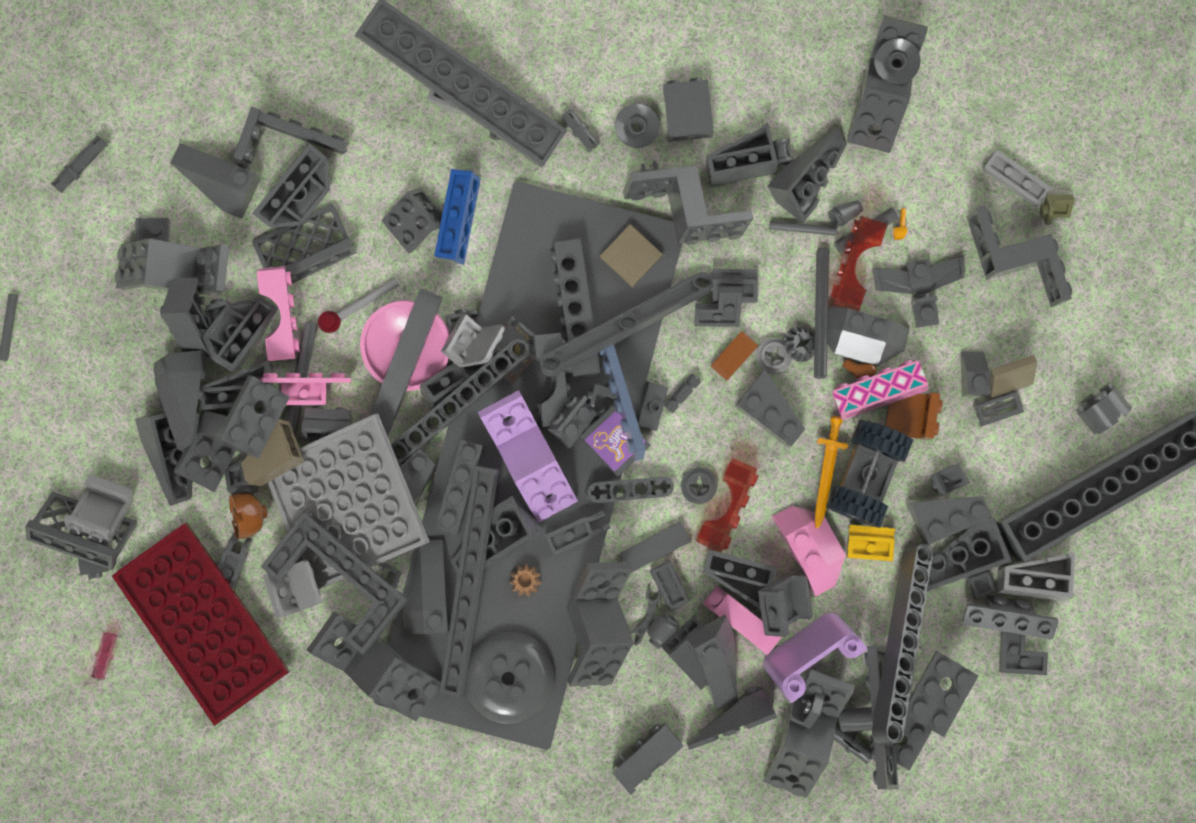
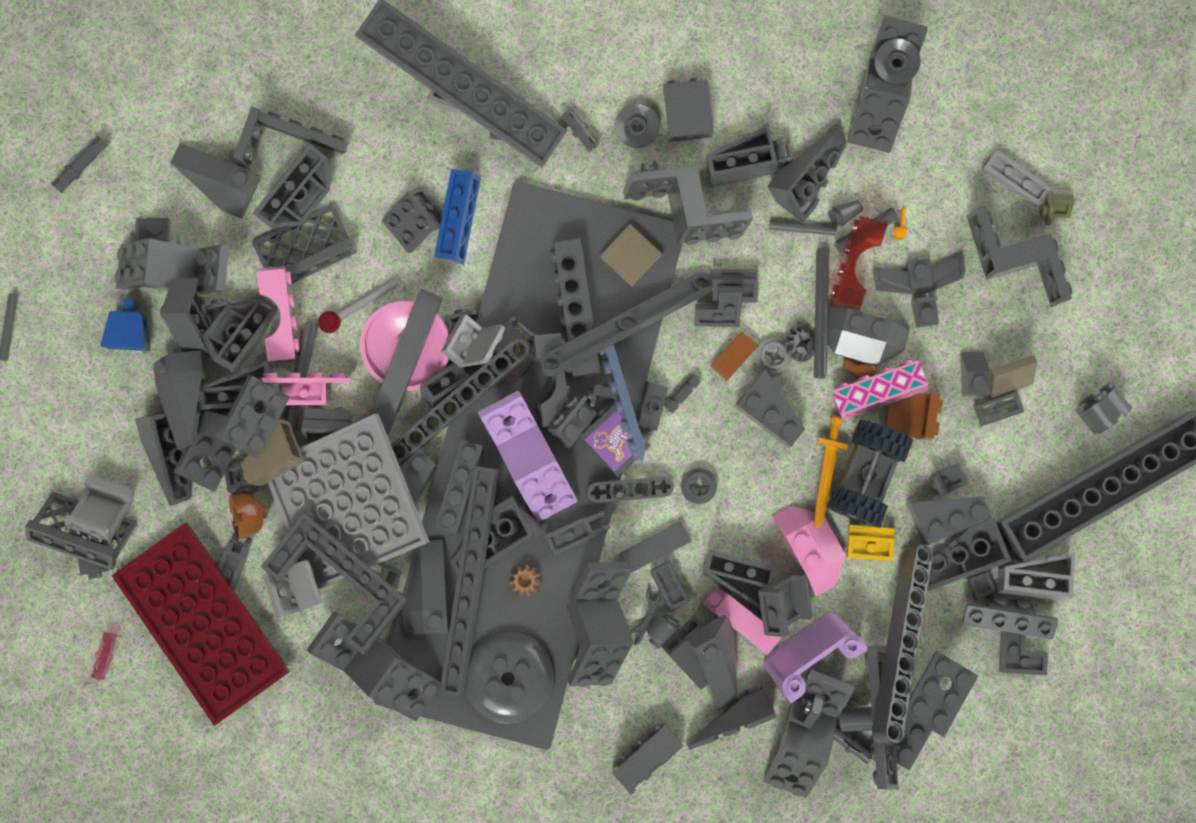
(126, 329): none -> blue torso
(738, 479): clear red arch -> none

